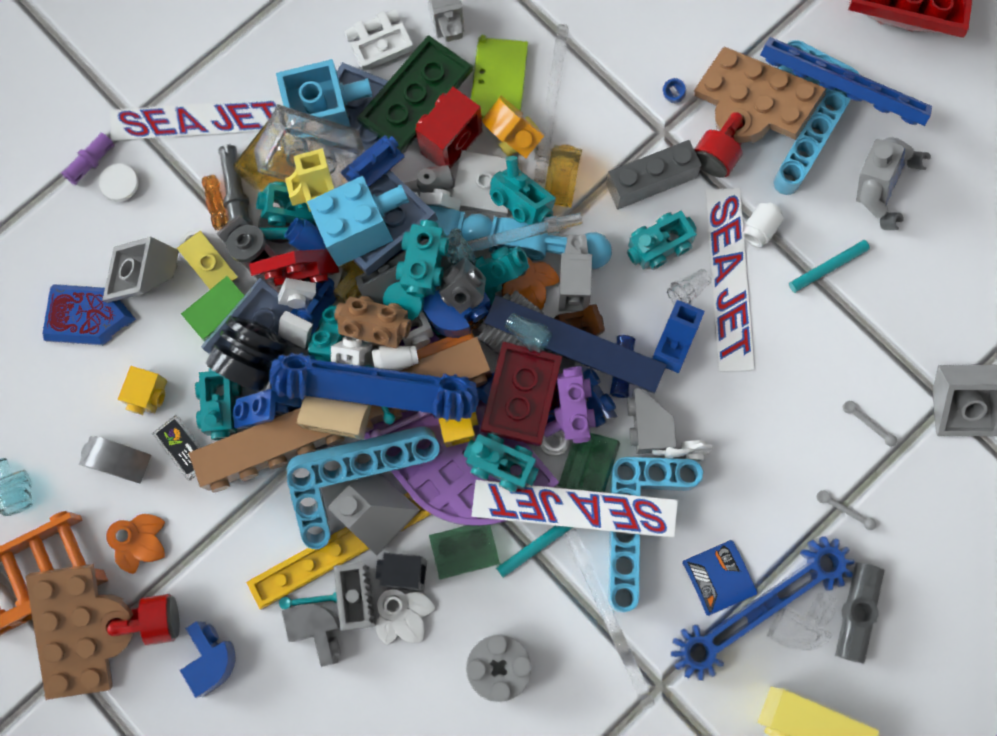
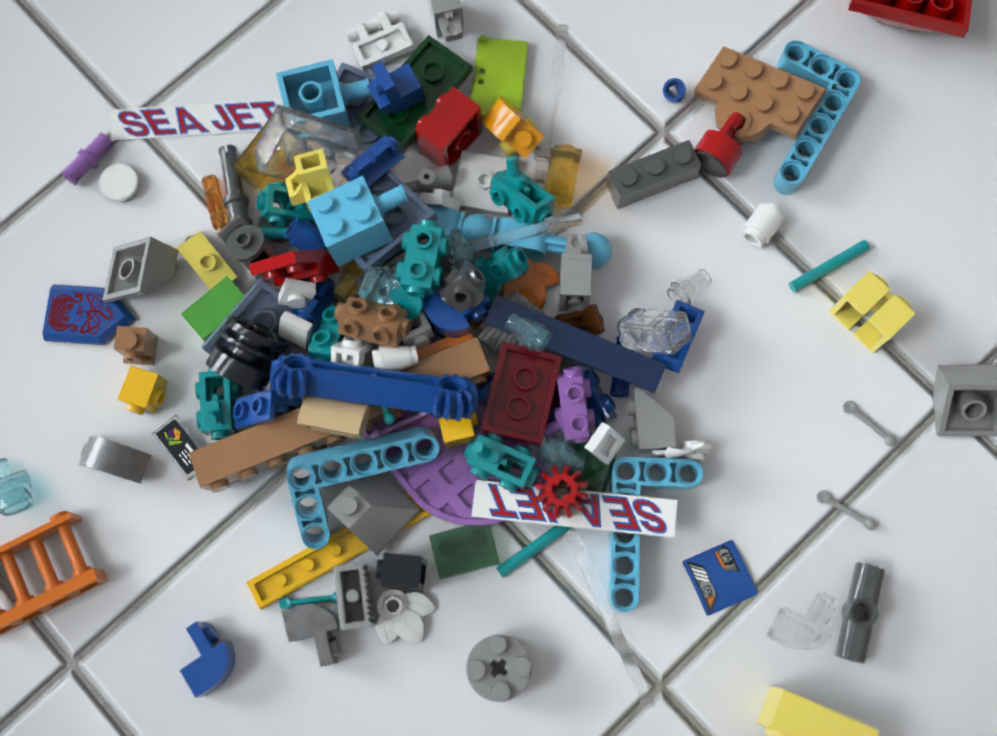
(82, 629): medium nougat plate -> none
(136, 345): none -> medium nougat brick
(140, 544): orange plate -> none
(378, 284): none -> clear light blue tile
(396, 89): none -> blue brick
(556, 482): none -> red gear
(557, 452): none -> clear light blue cone
(604, 443): none -> white plate
(652, 244): teal brick -> none
(654, 330): none -> clear brick
(729, 280): sticker -> none
(764, 606): blue arm -> none
(855, 85): blue plate -> none
(881, 175): light grey torso -> none
(889, 310): none -> light yellow piece

